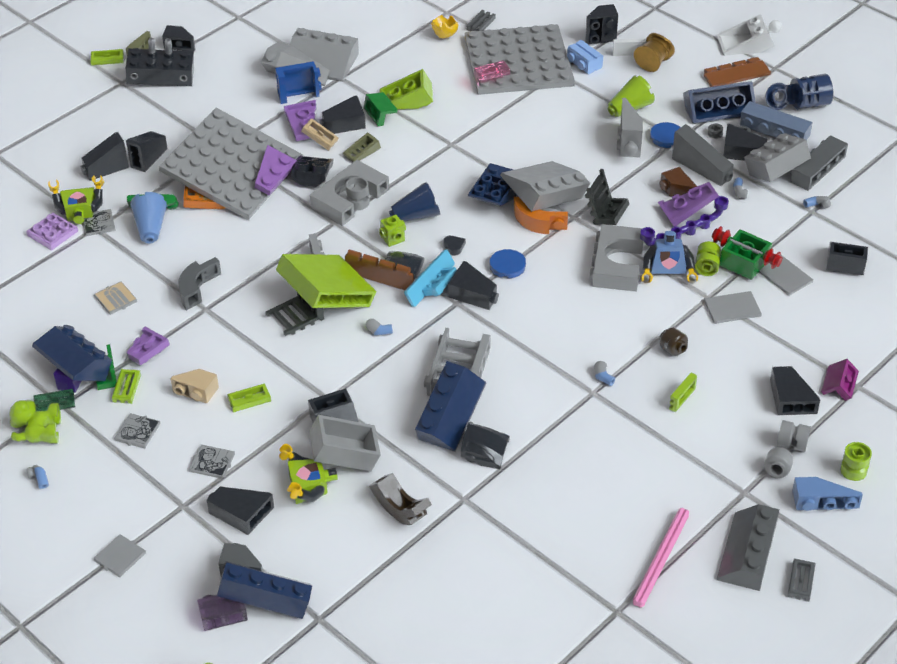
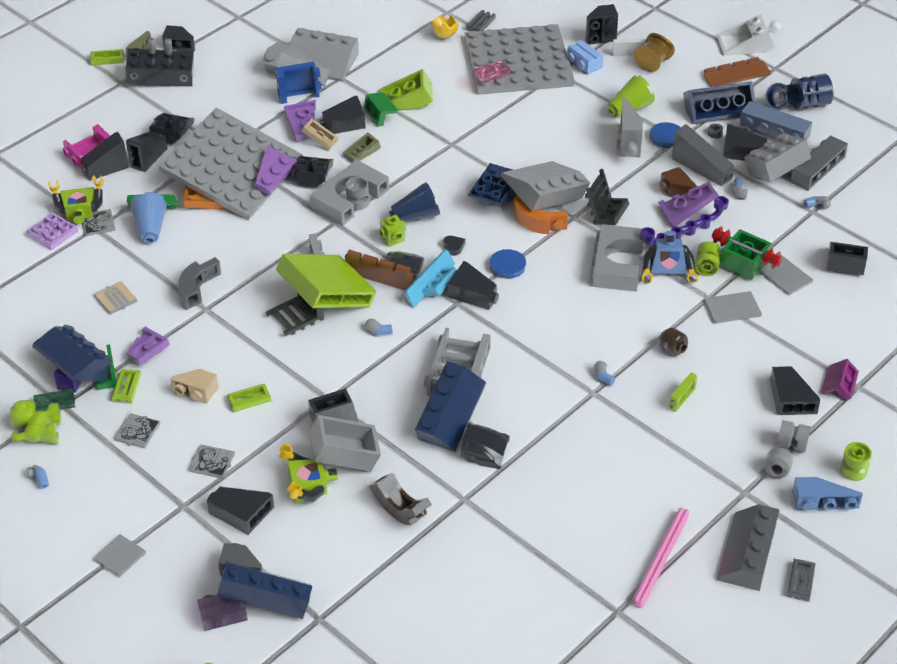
(81, 148): none -> dark pink panel
(171, 126): none -> black slope

